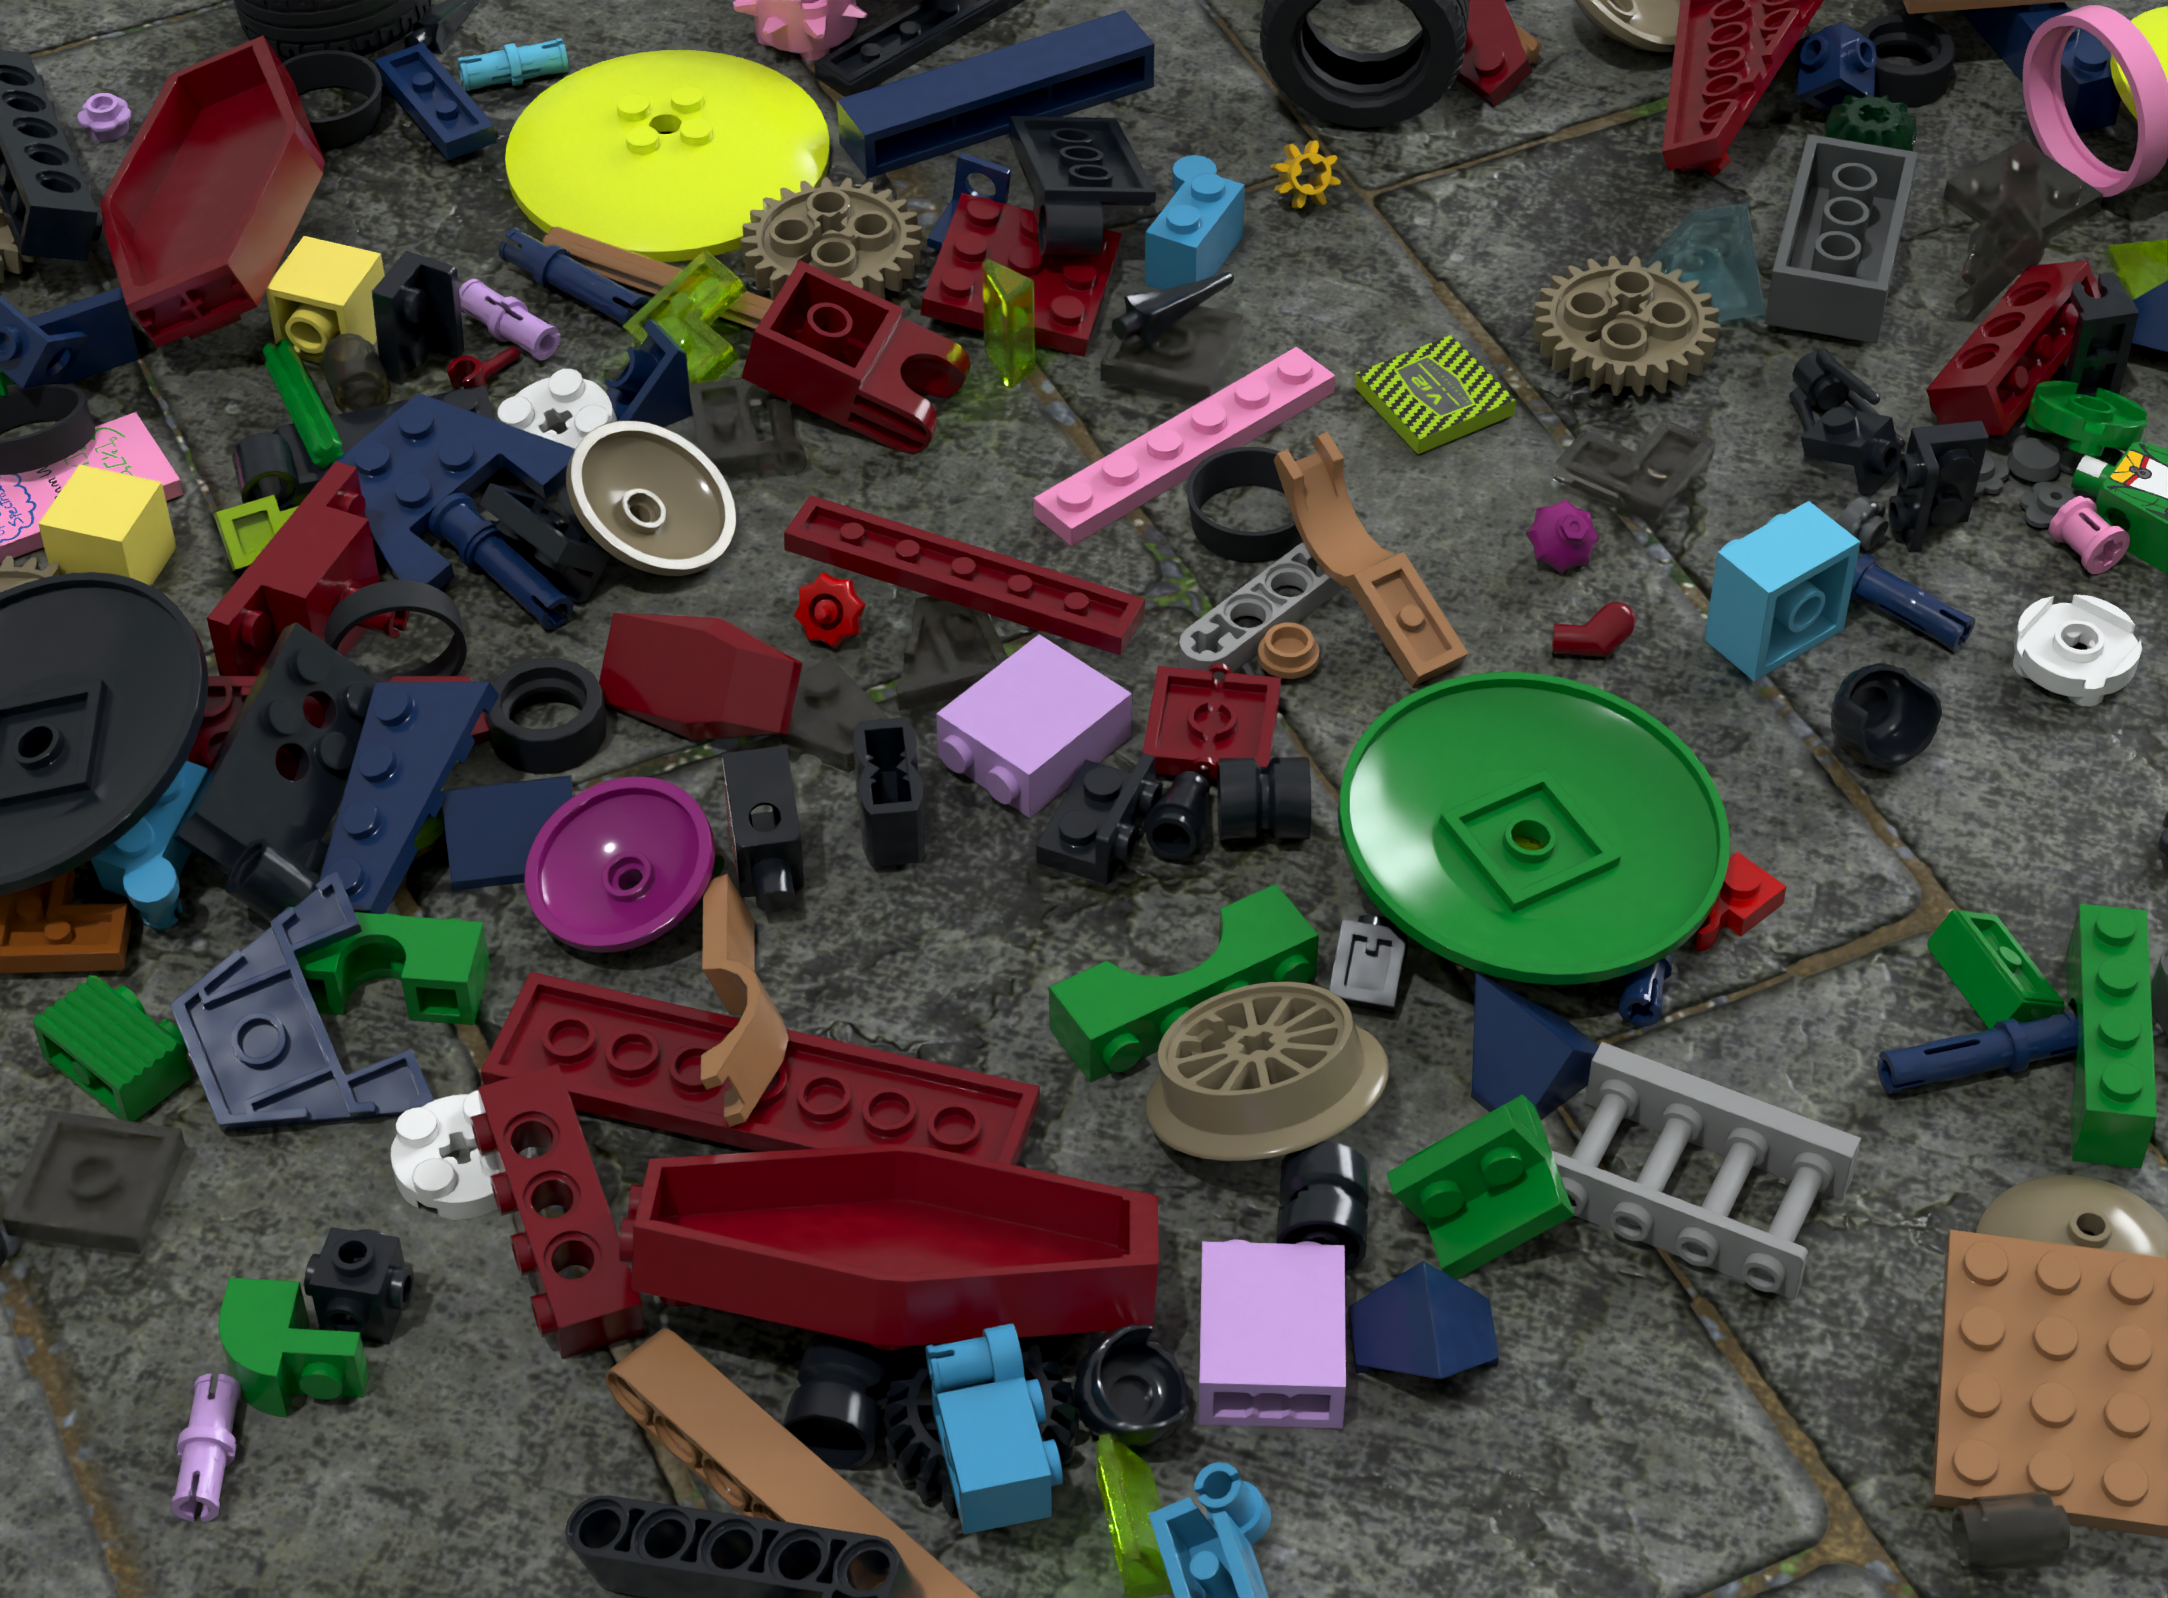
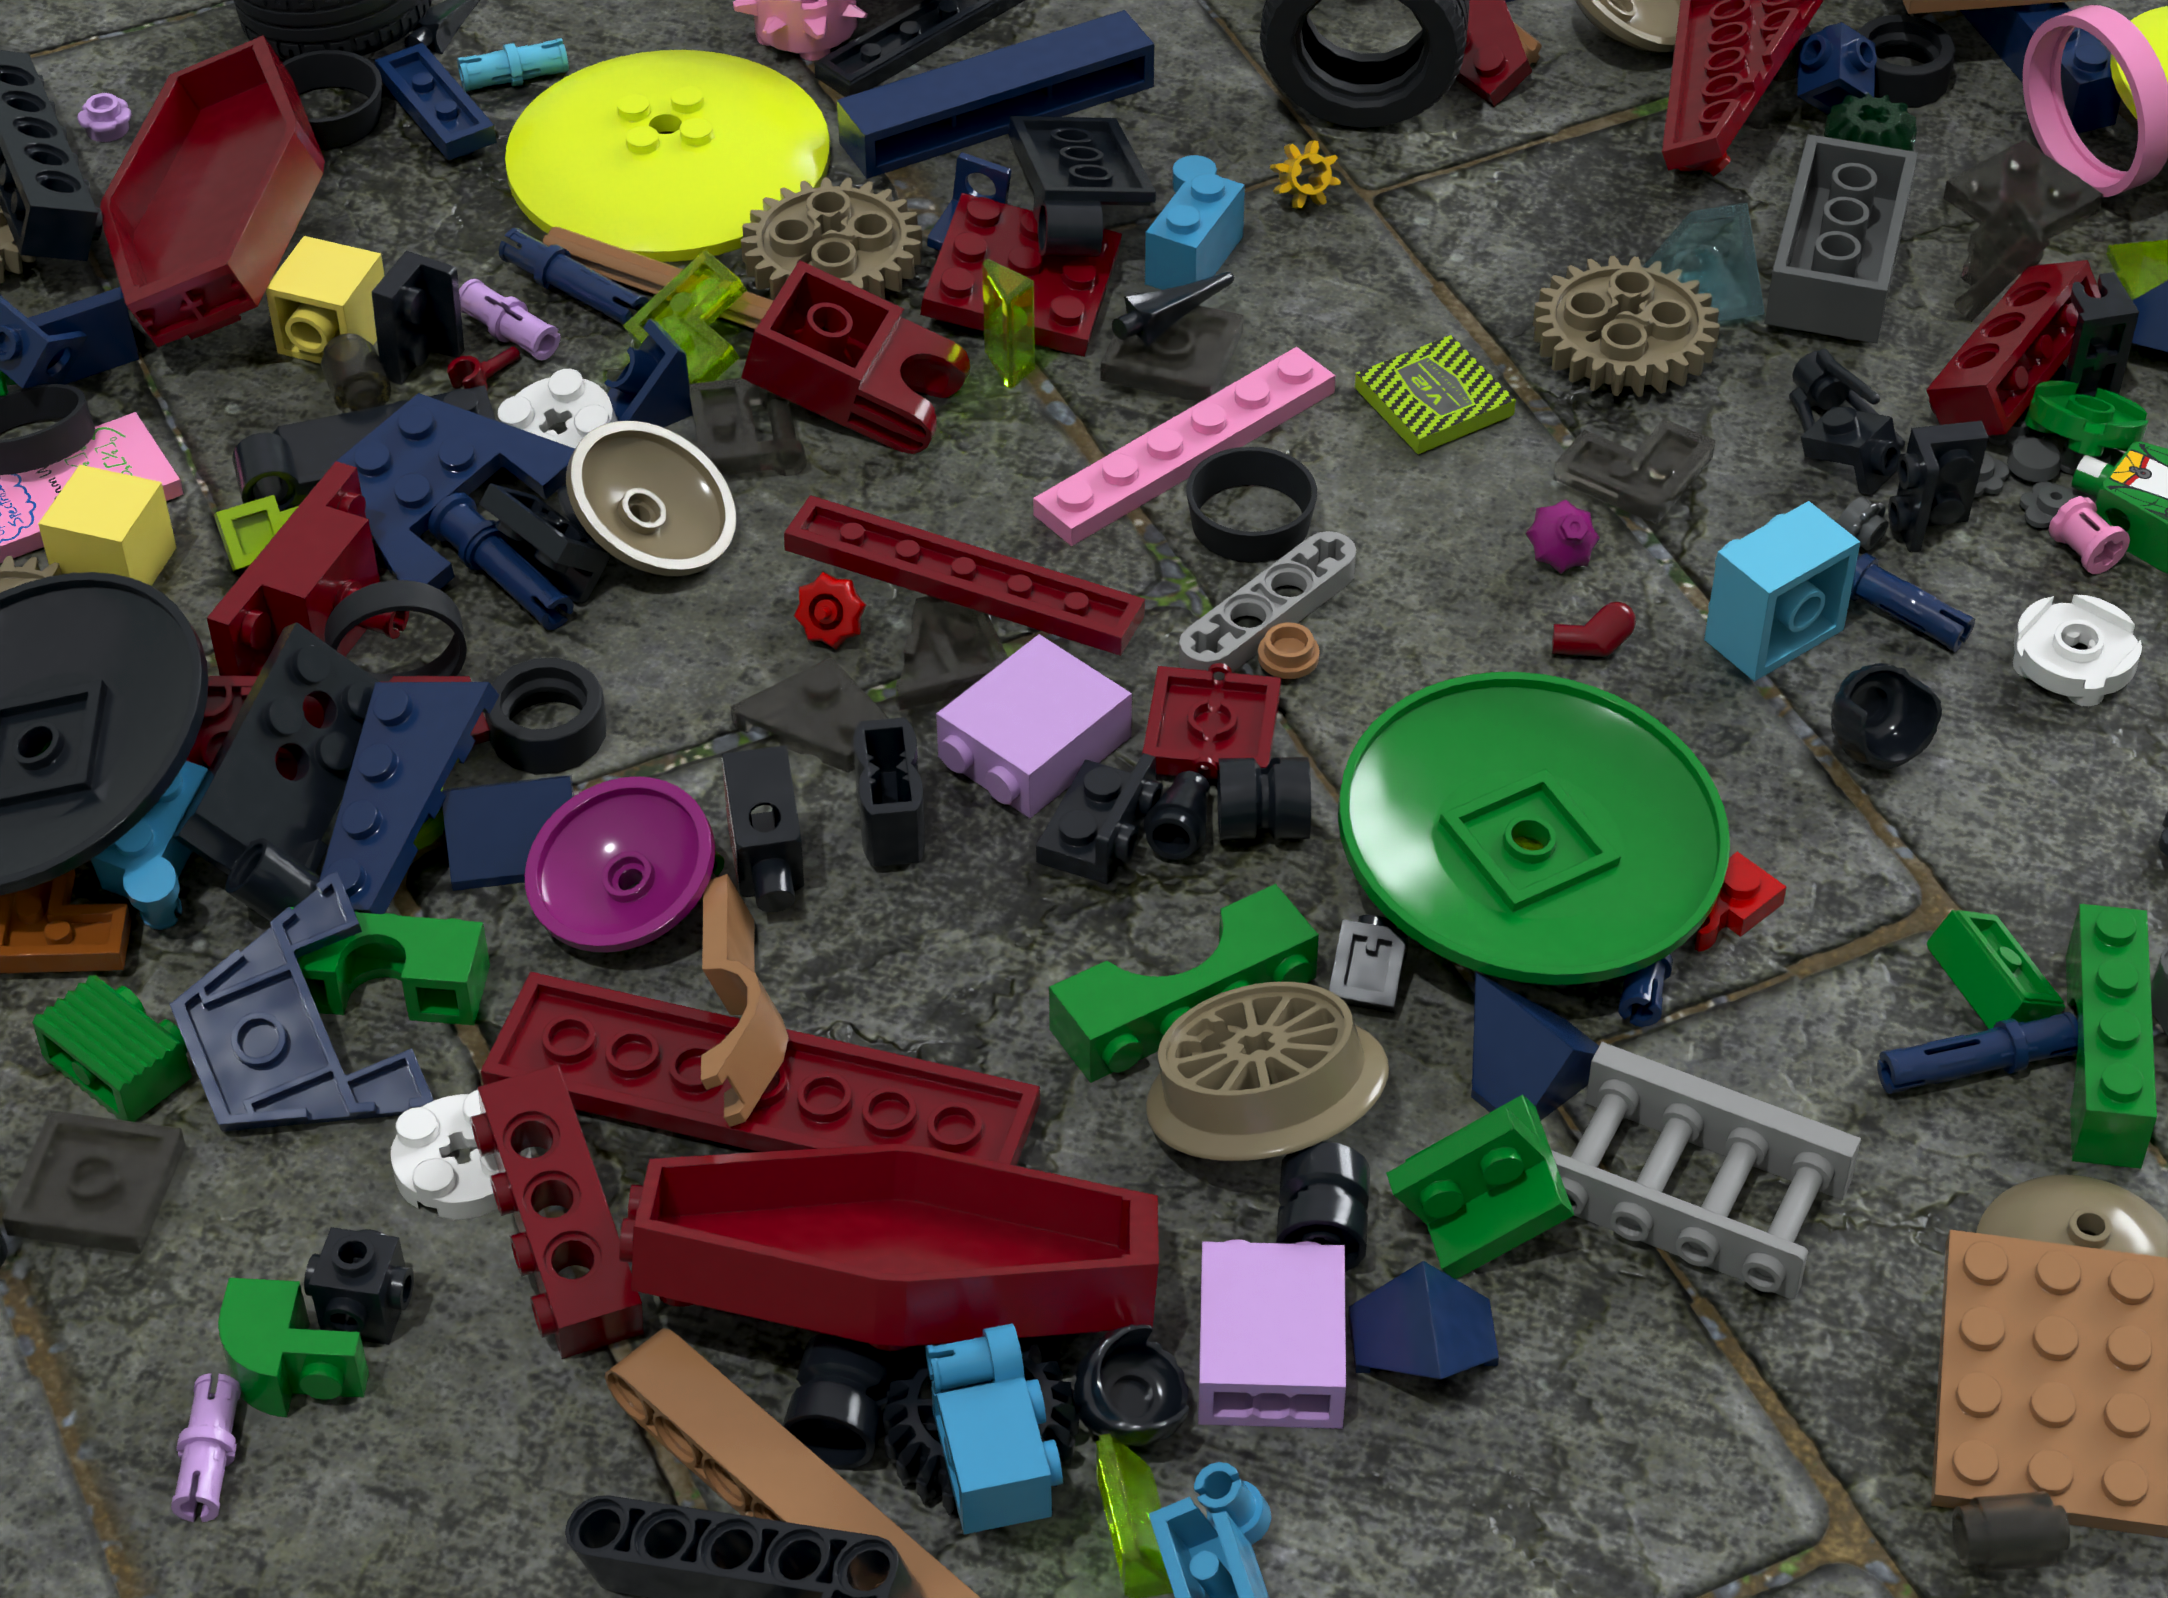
(303, 403): green axle -> none
(698, 676): dark red piece -> none
(1379, 580): medium nougat piece -> none

